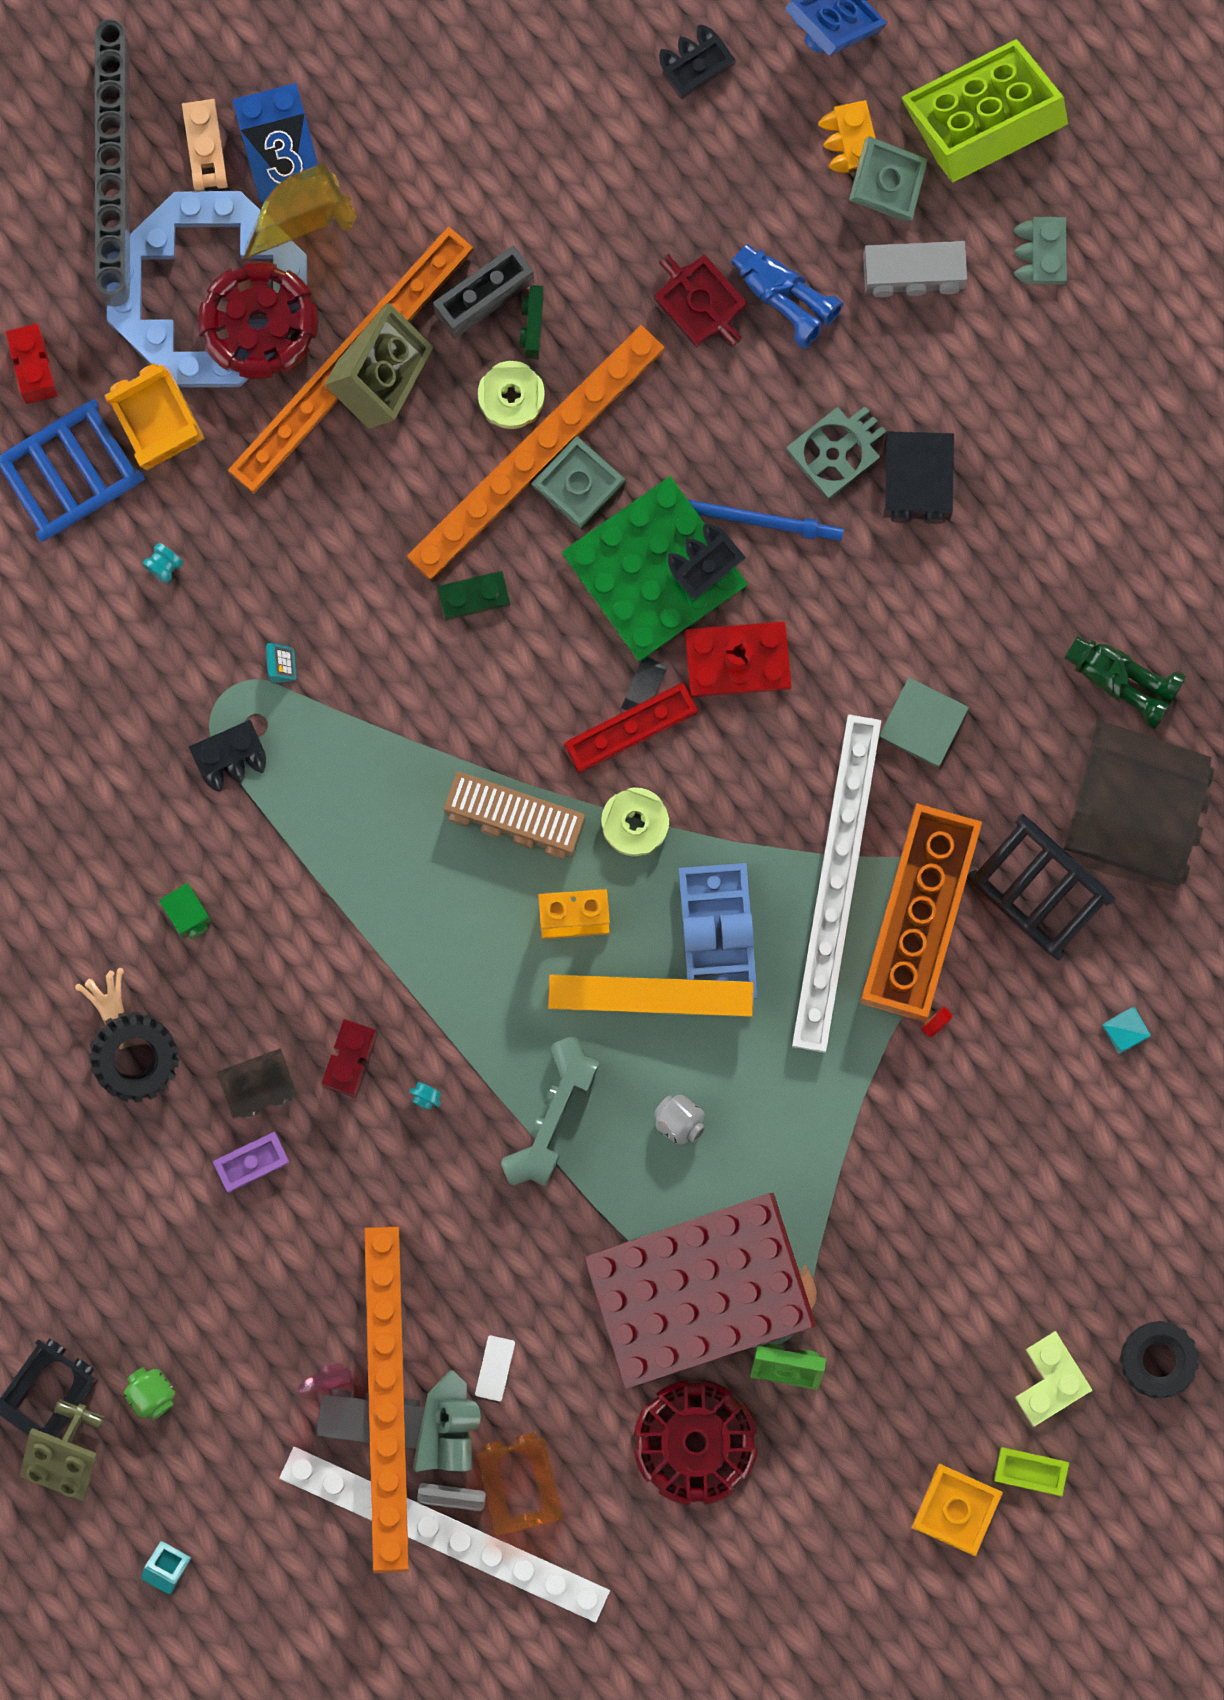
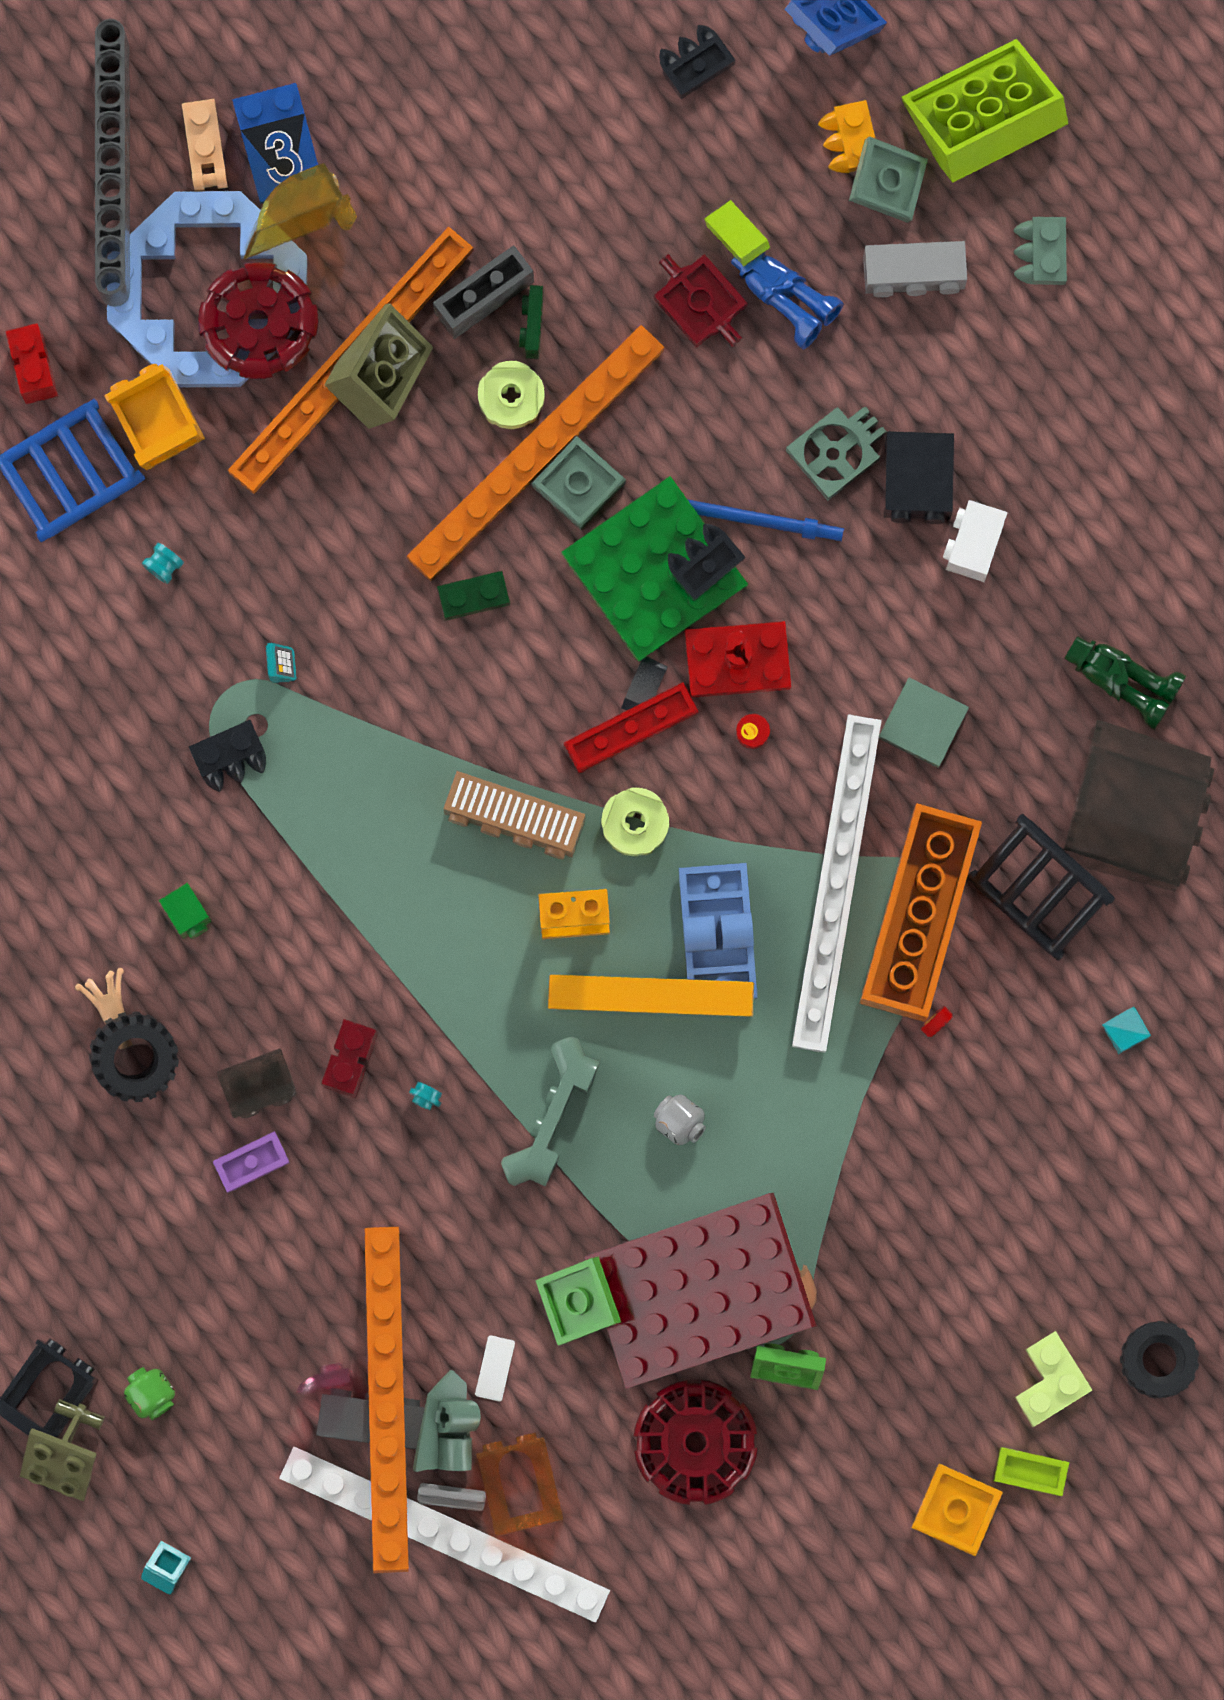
(578, 1301): none -> bright green plate
(737, 233): none -> lime tile
(752, 731): none -> red tile
(975, 541): none -> white brick

